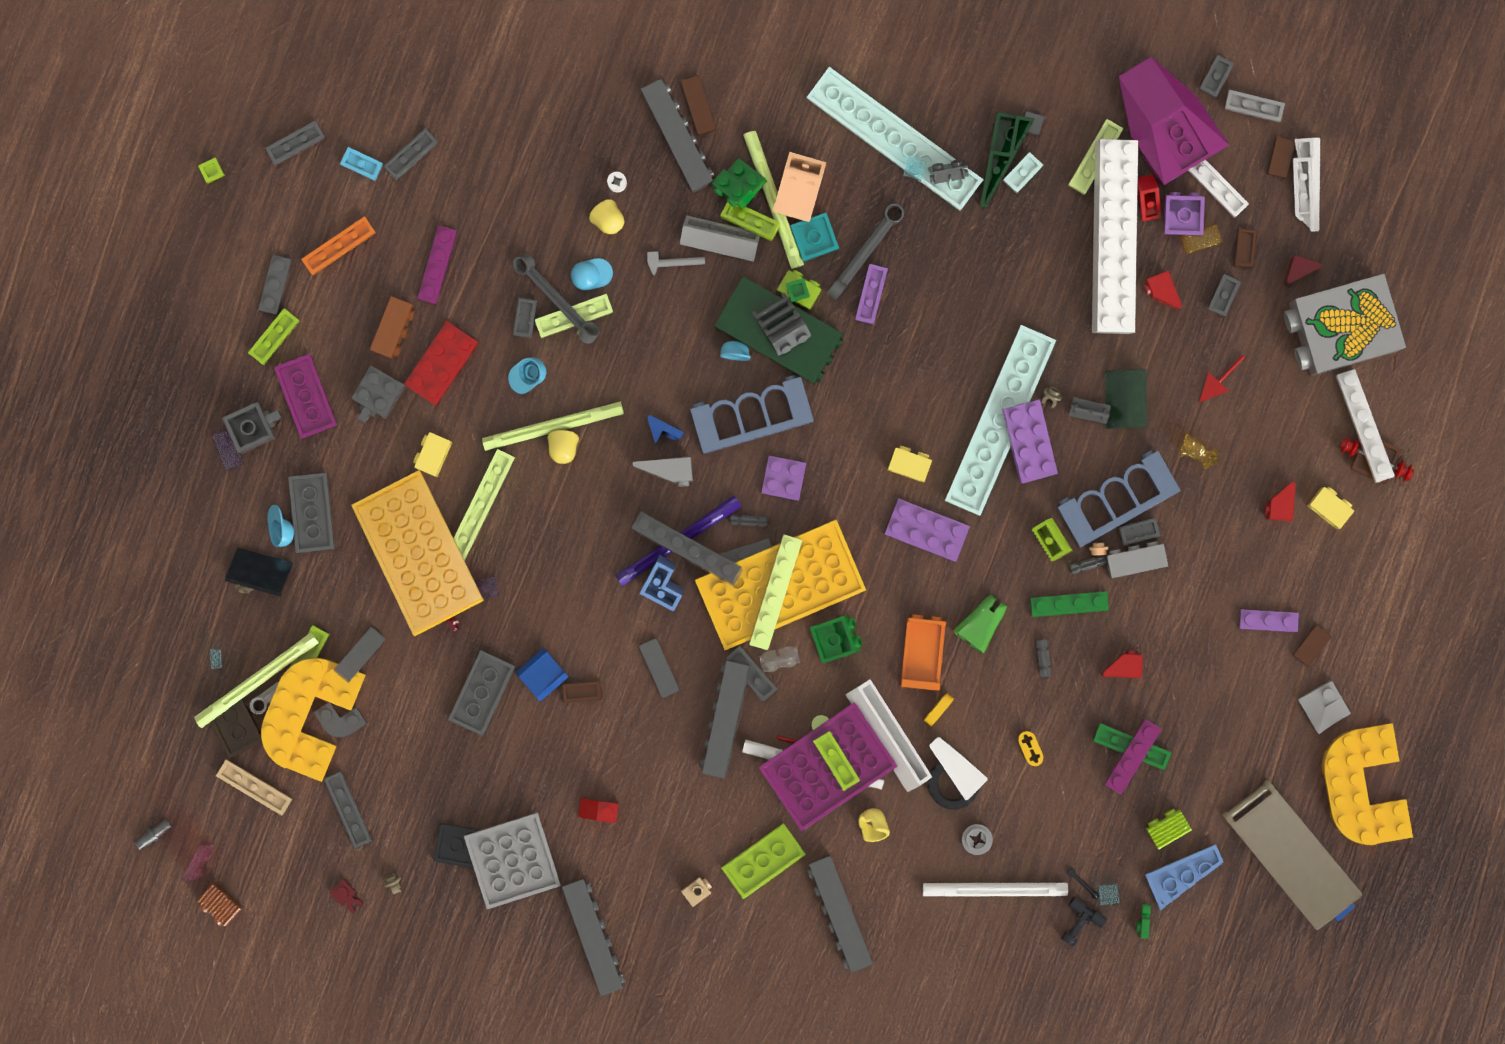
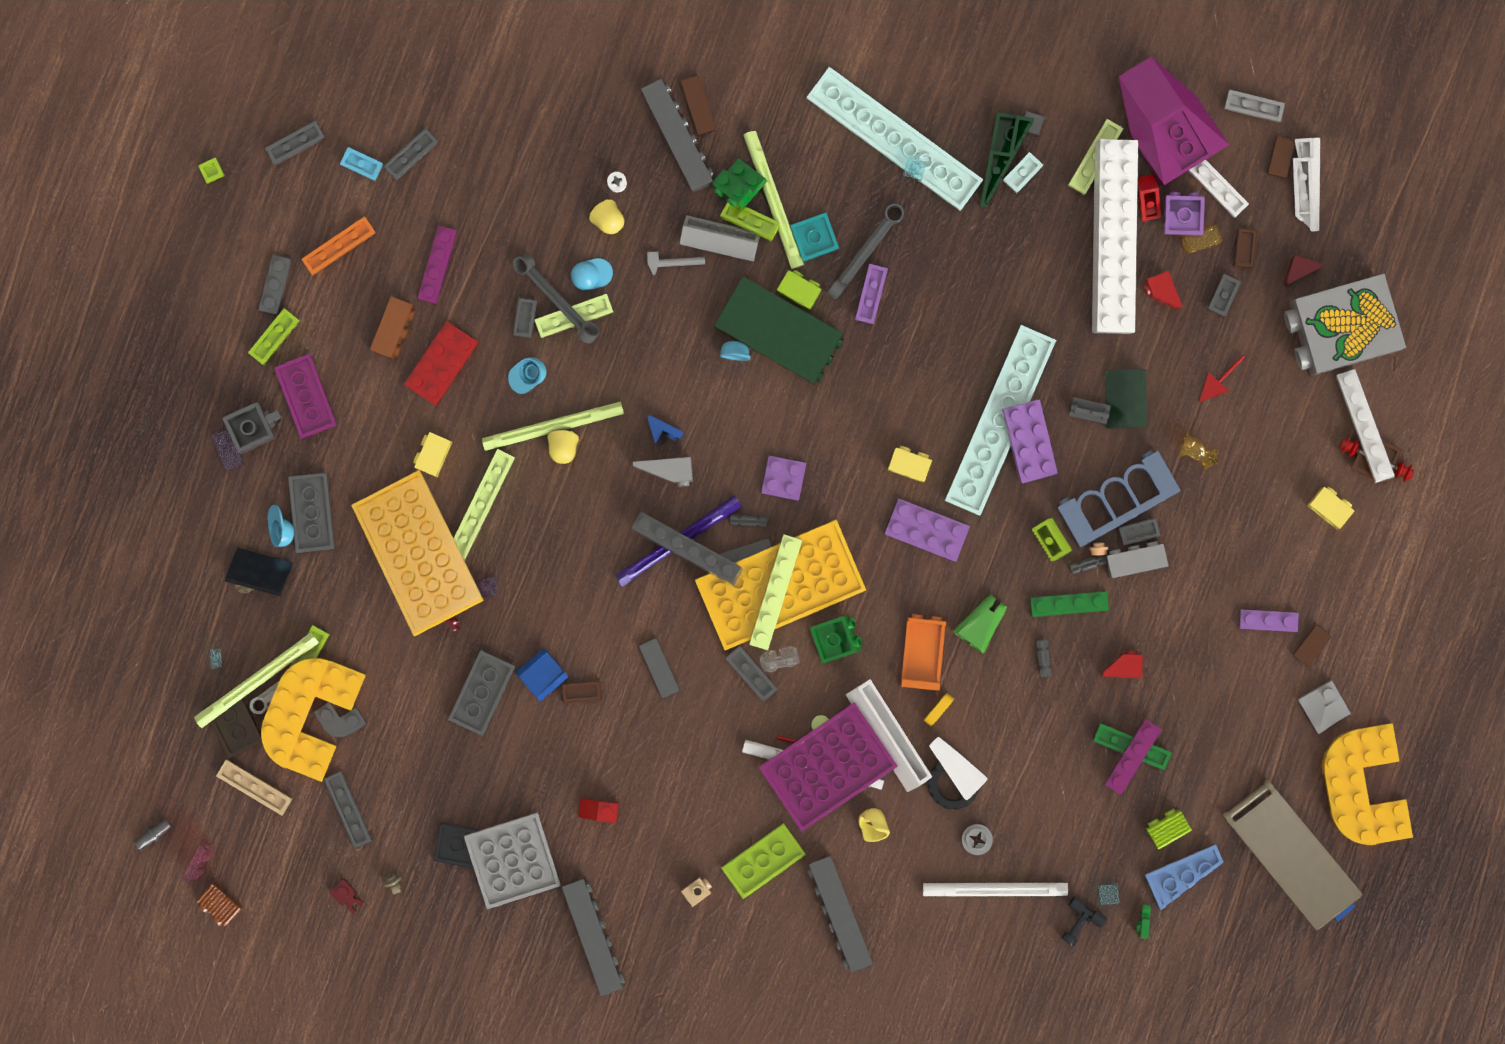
(359, 655): dark grey tile -> none
(377, 394): dark grey hinge -> none
(659, 588): medium blue brick -> none
(726, 718): dark grey brick -> none
(787, 333): dark grey plate -> none
(797, 290): green tile -> none
(797, 402): sand blue fence -> none
(799, 187): light nougat slope -> none
(836, 760): lime plate -> none
(941, 171): dark grey hinge -> none
(1034, 745): yellow beam -> none
(1053, 394): dark tan plate -> none
(1071, 872): black hinge -> none
(1216, 76): dark grey plate -> none
(1281, 505): red slope -> none

